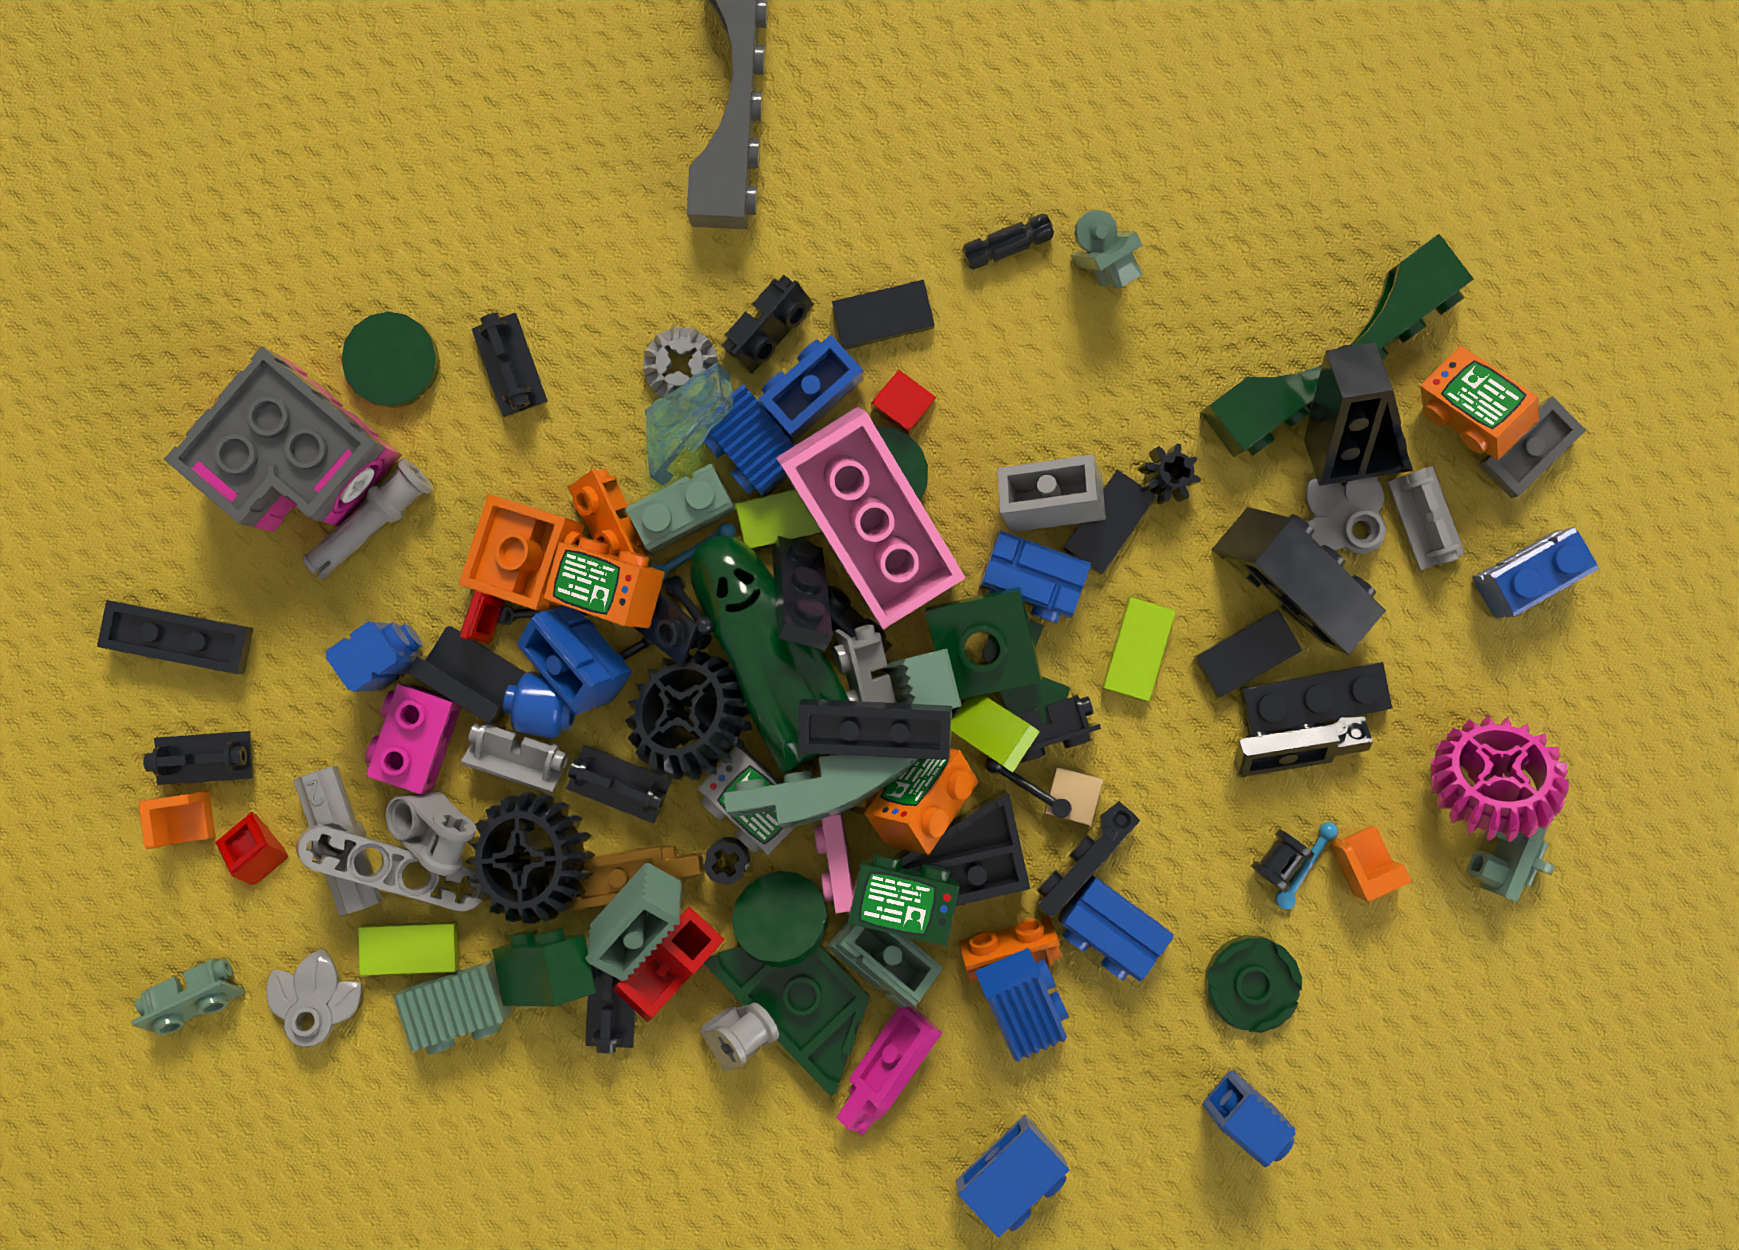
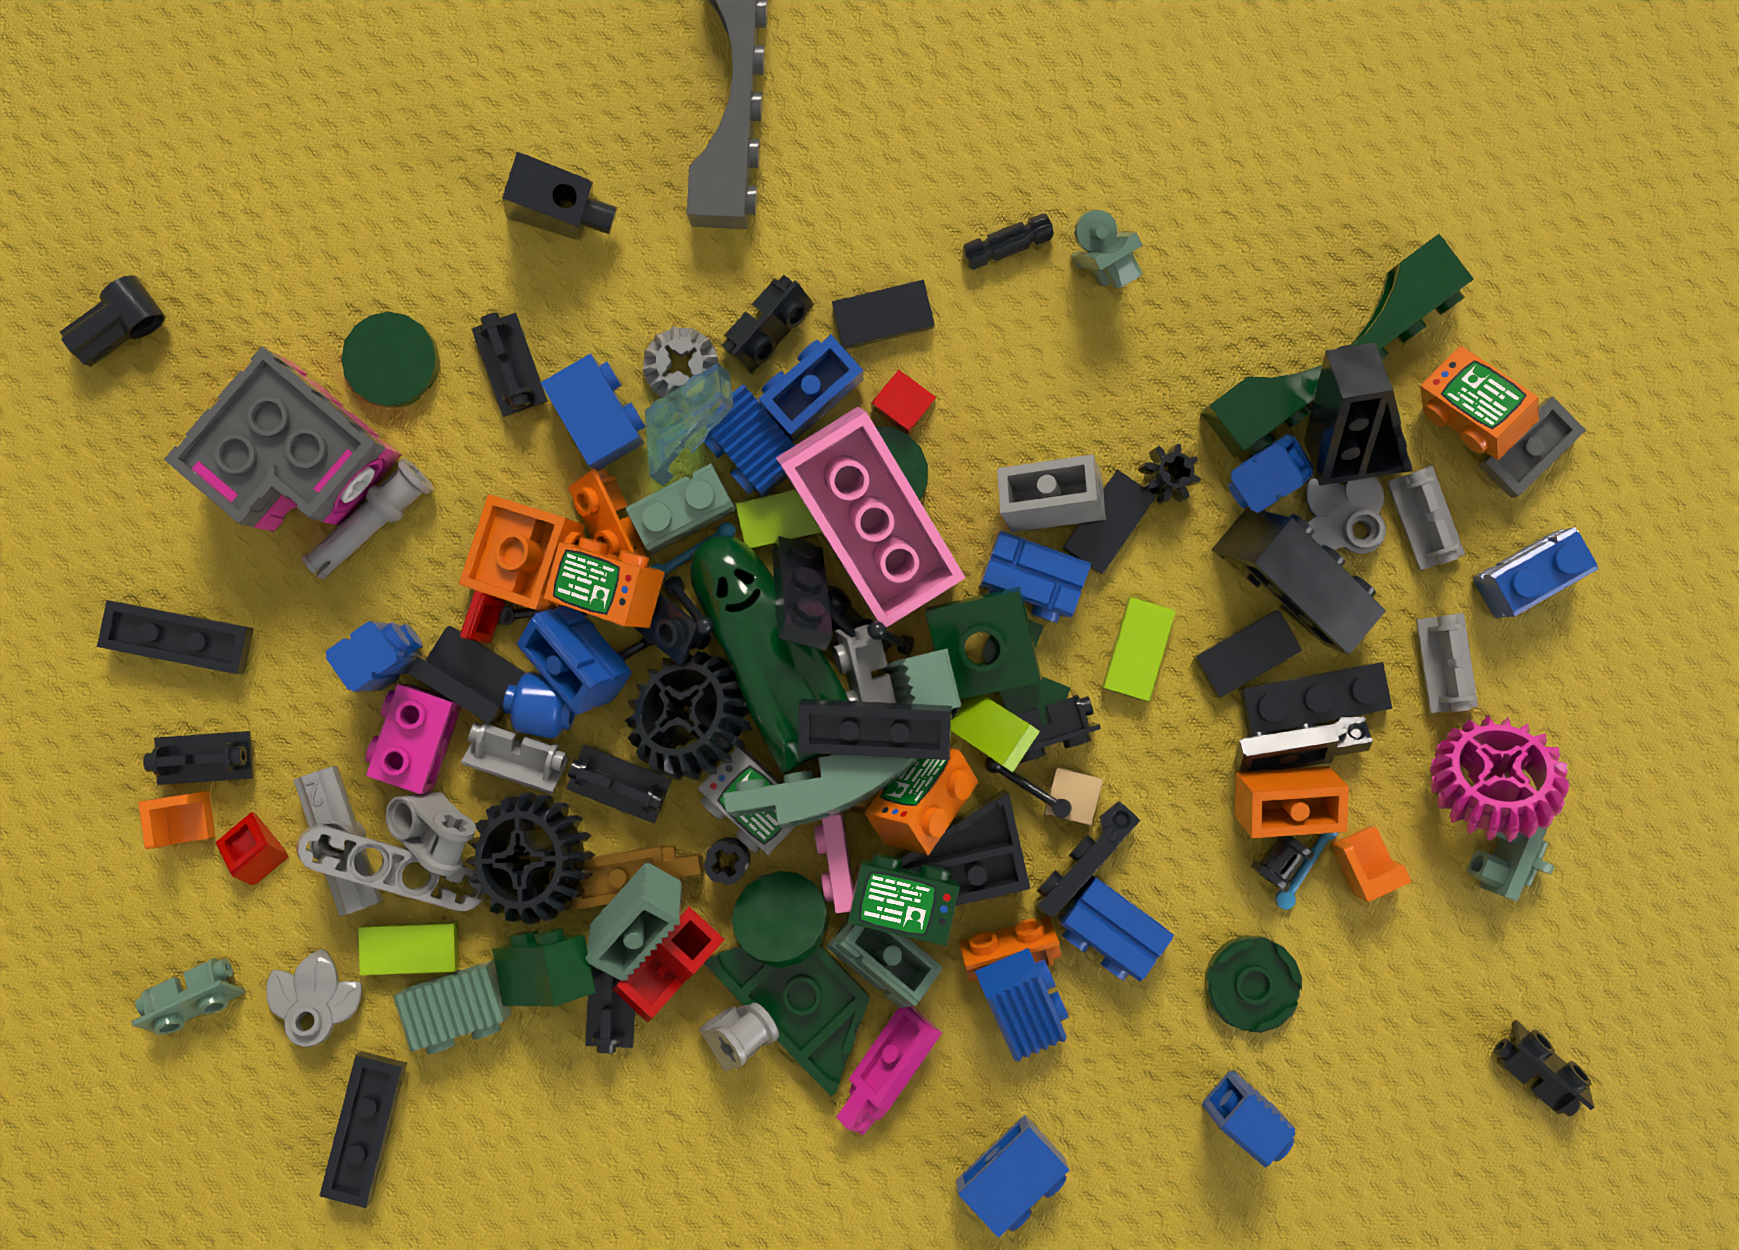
(122, 314): none -> black piece
(363, 1129): none -> black plate
(538, 187): none -> black torso
(593, 412): none -> blue brick
(878, 631): none -> black hinge
(1270, 474): none -> blue brick
(1291, 802): none -> orange brick
(1446, 663): none -> light grey hinge
(1560, 1082): none -> black hinge

